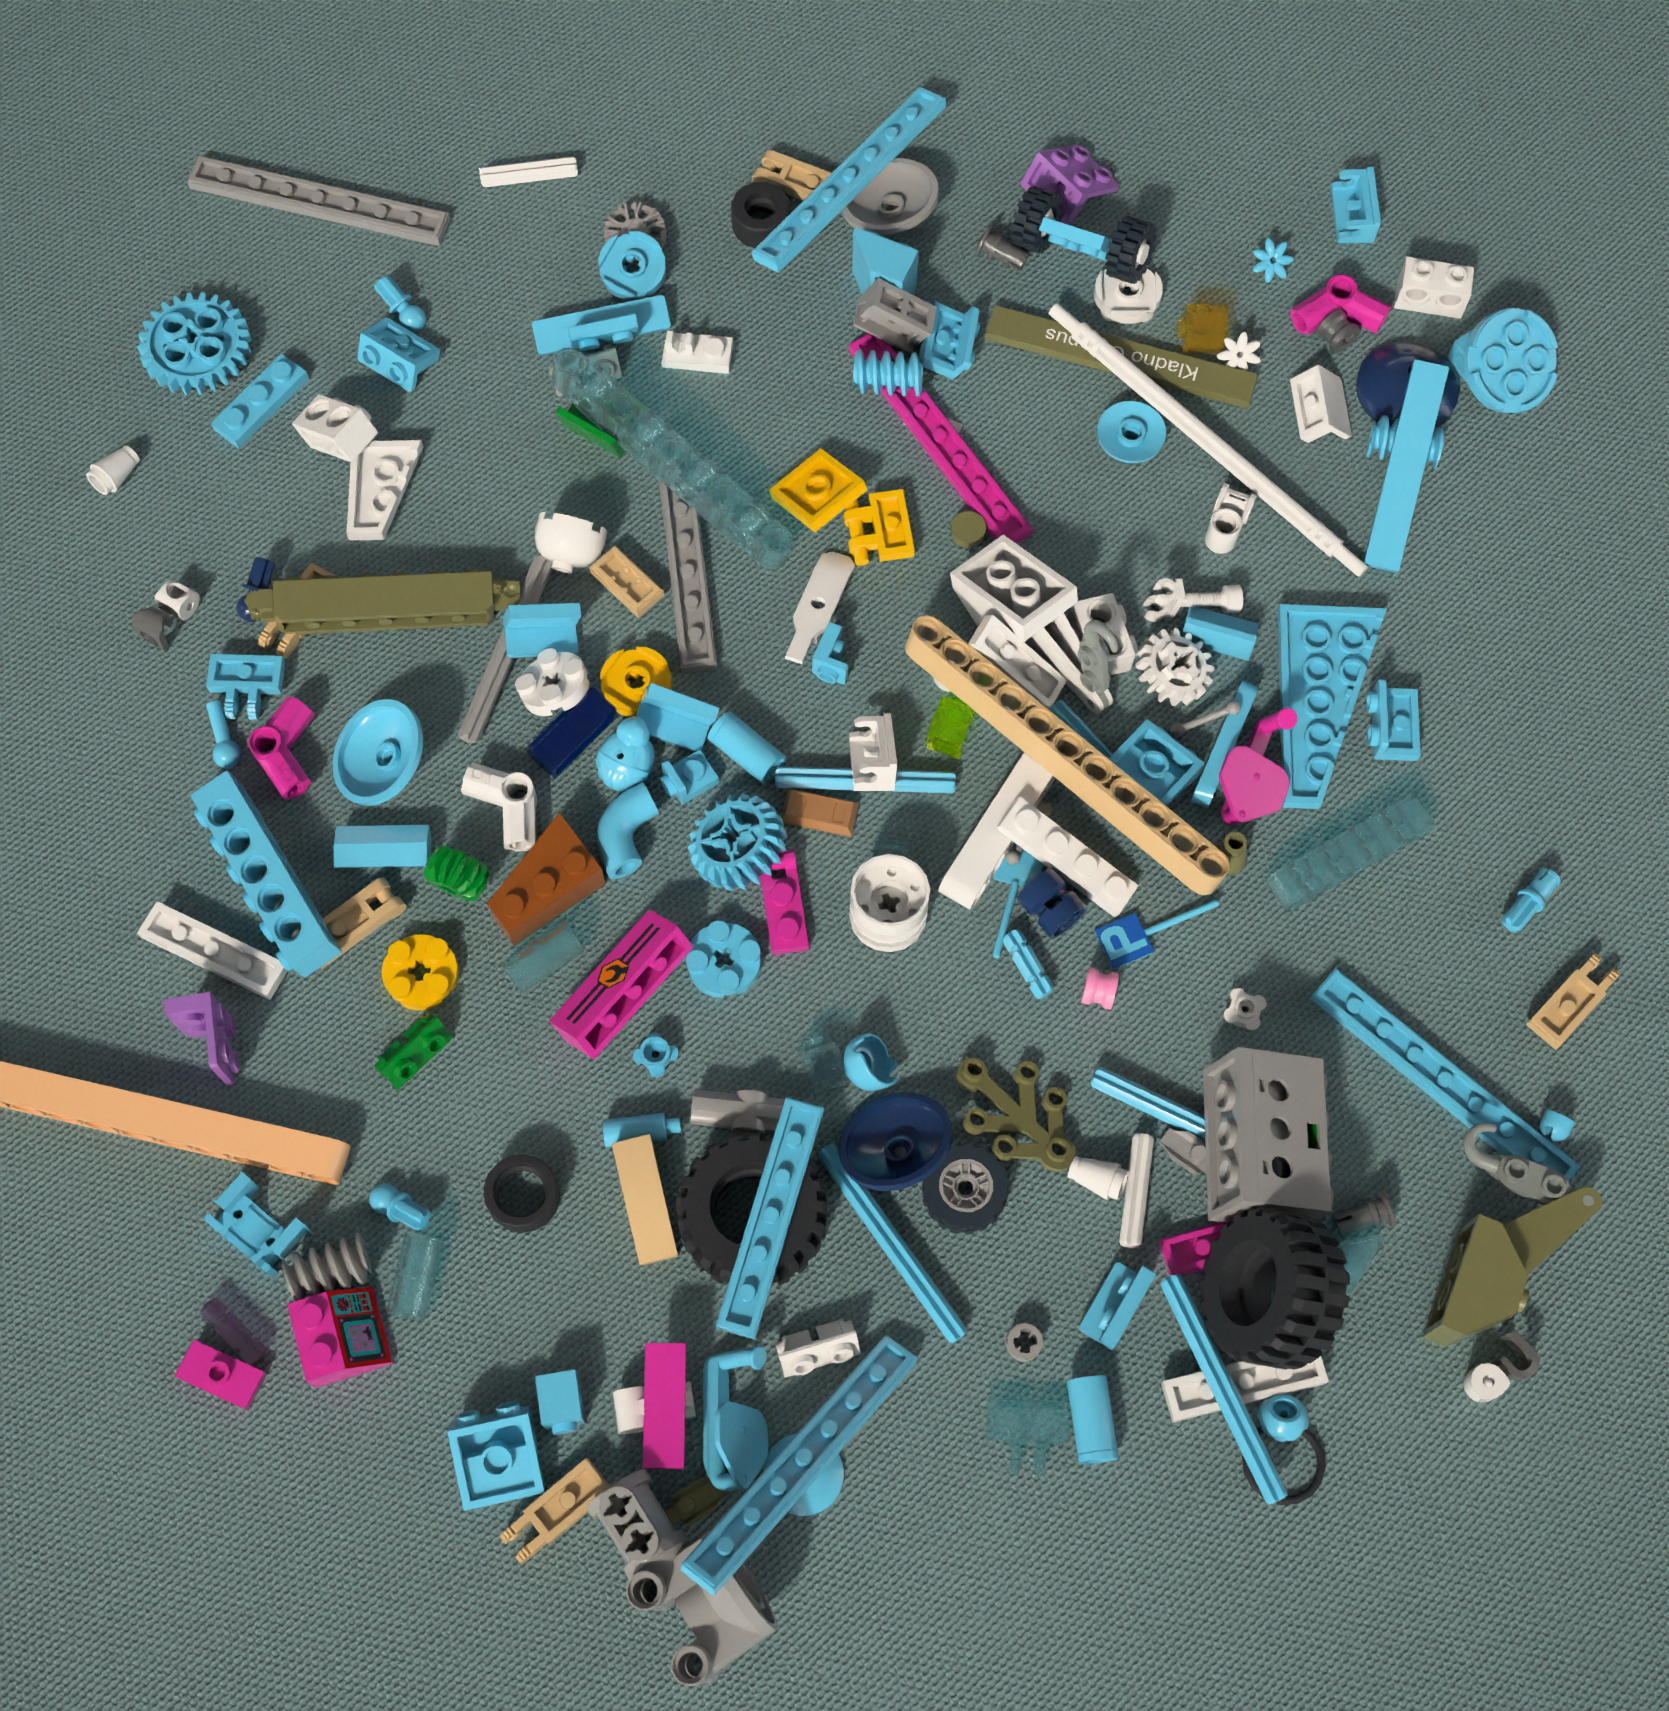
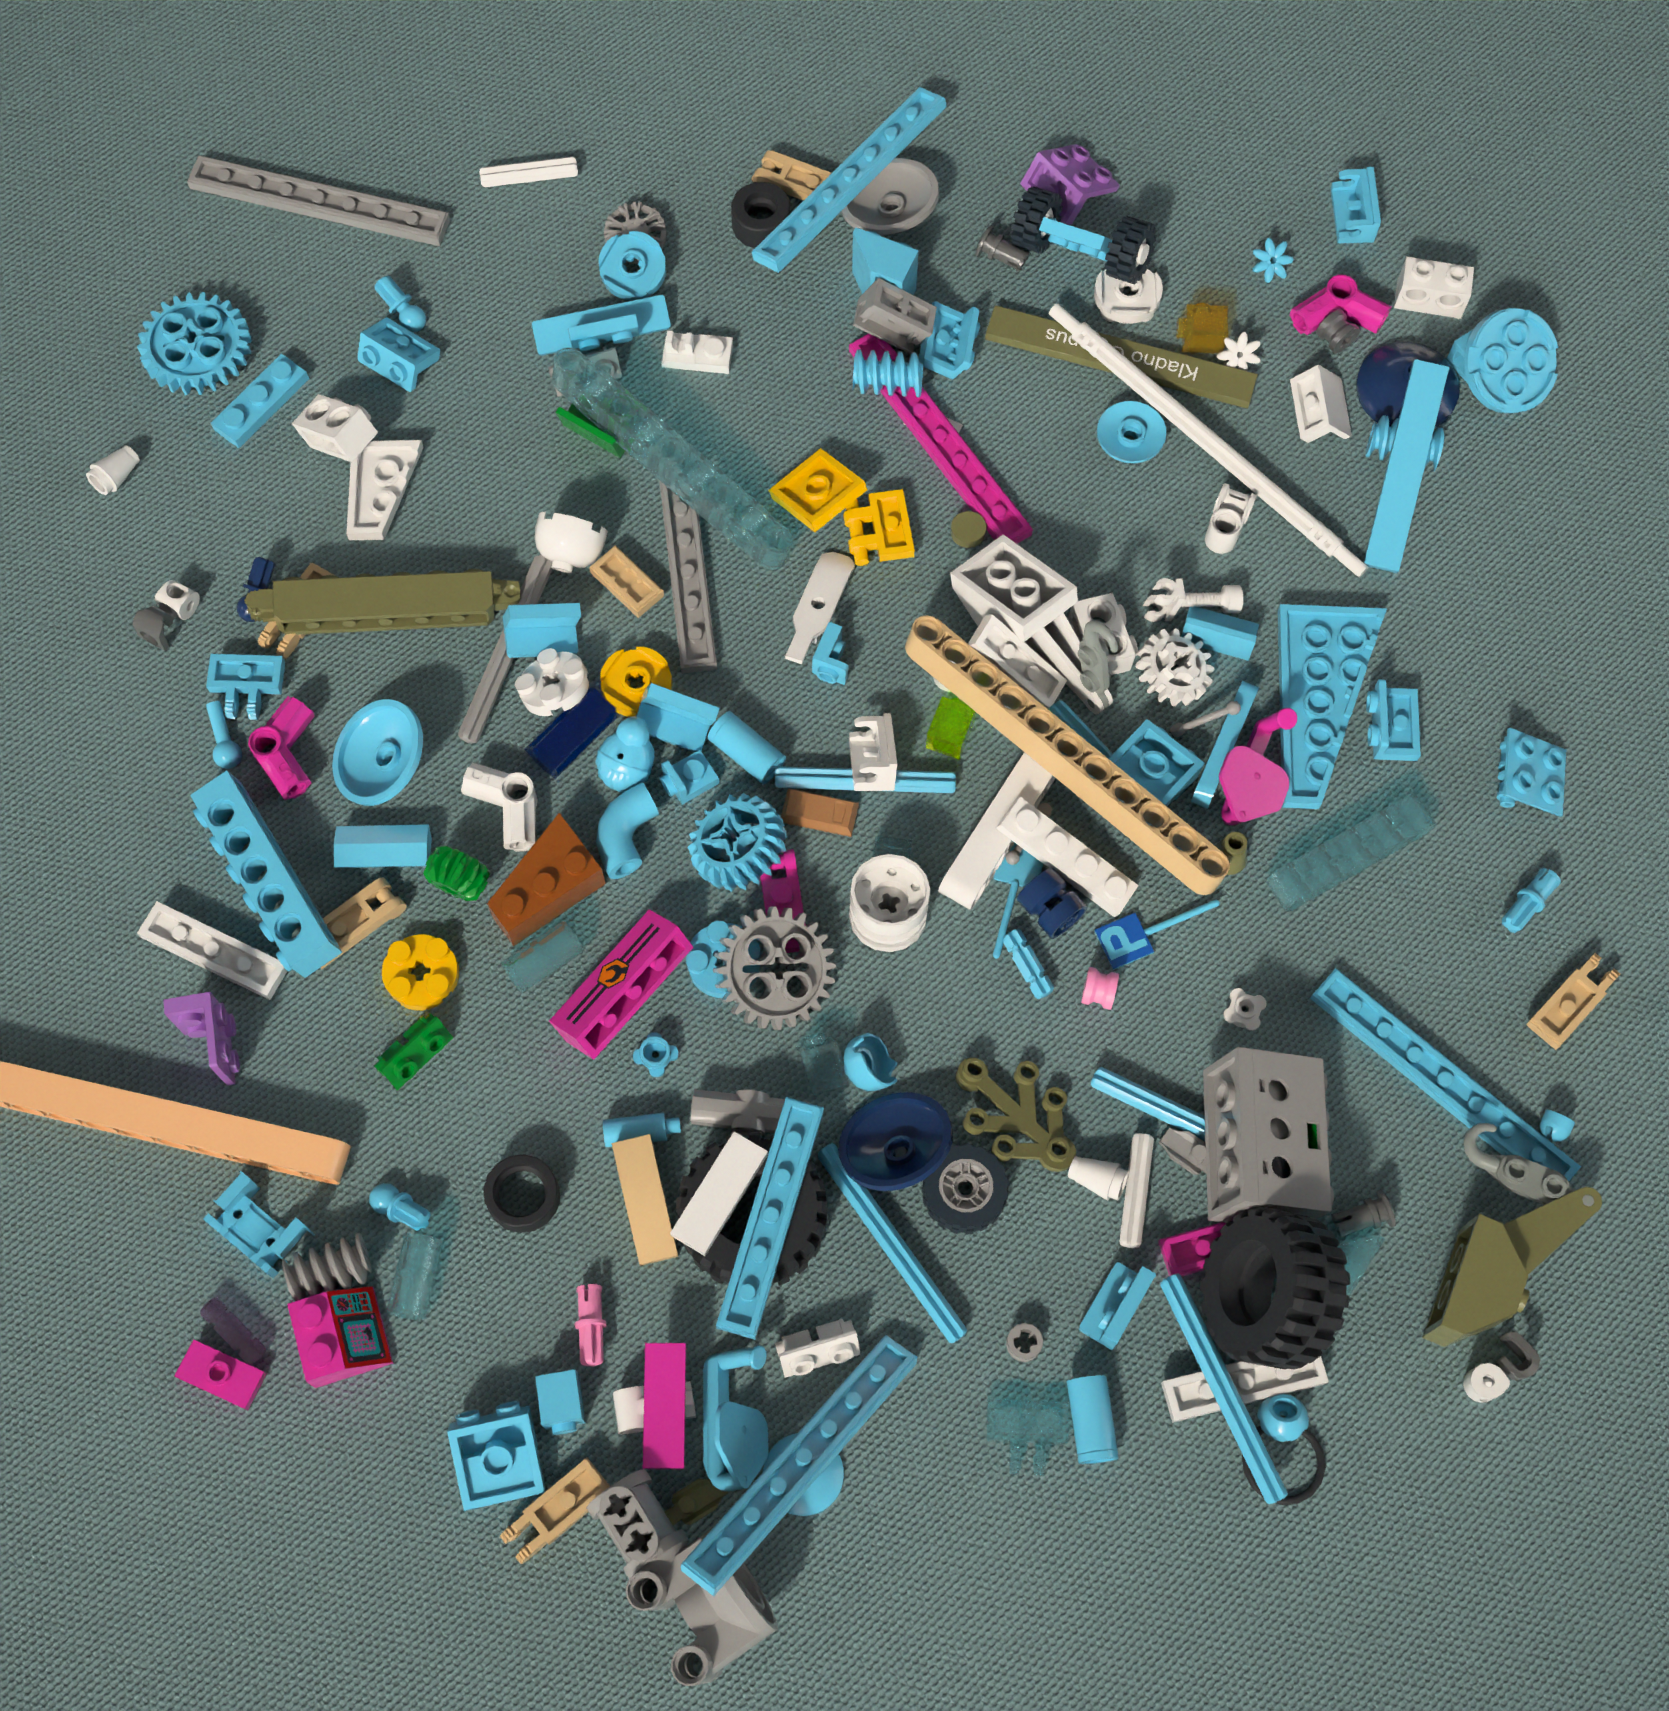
(590, 1325): none -> bright pink axle
(719, 1193): none -> white tile
(773, 935): none -> light grey gear
(1531, 773): none -> medium azure hinge

